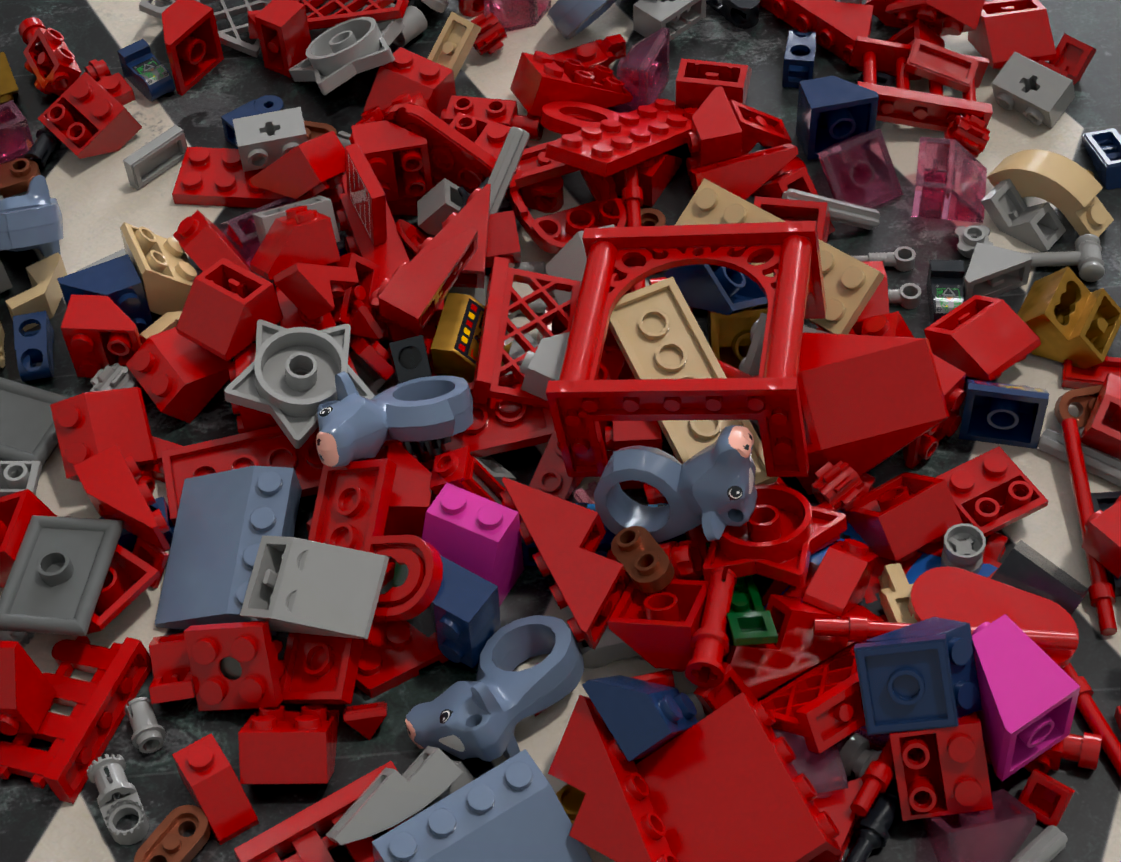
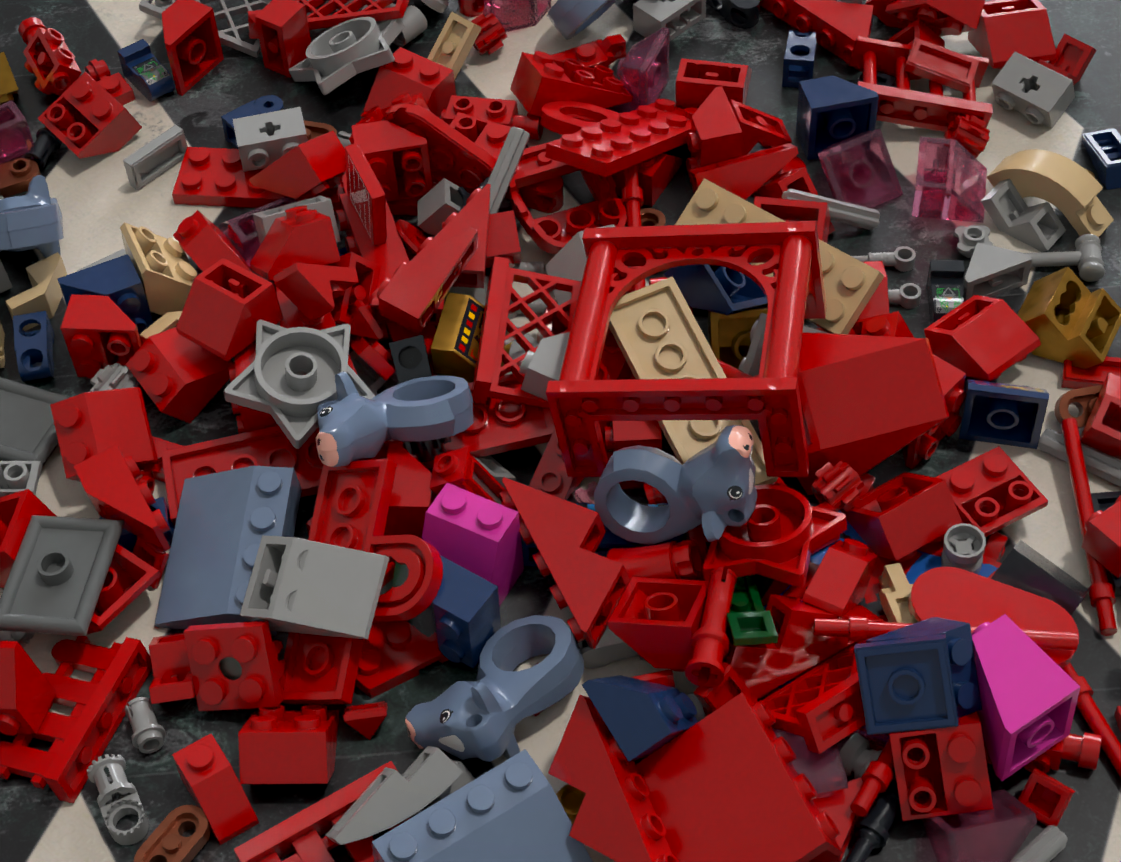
(643, 559): copper plate -> none

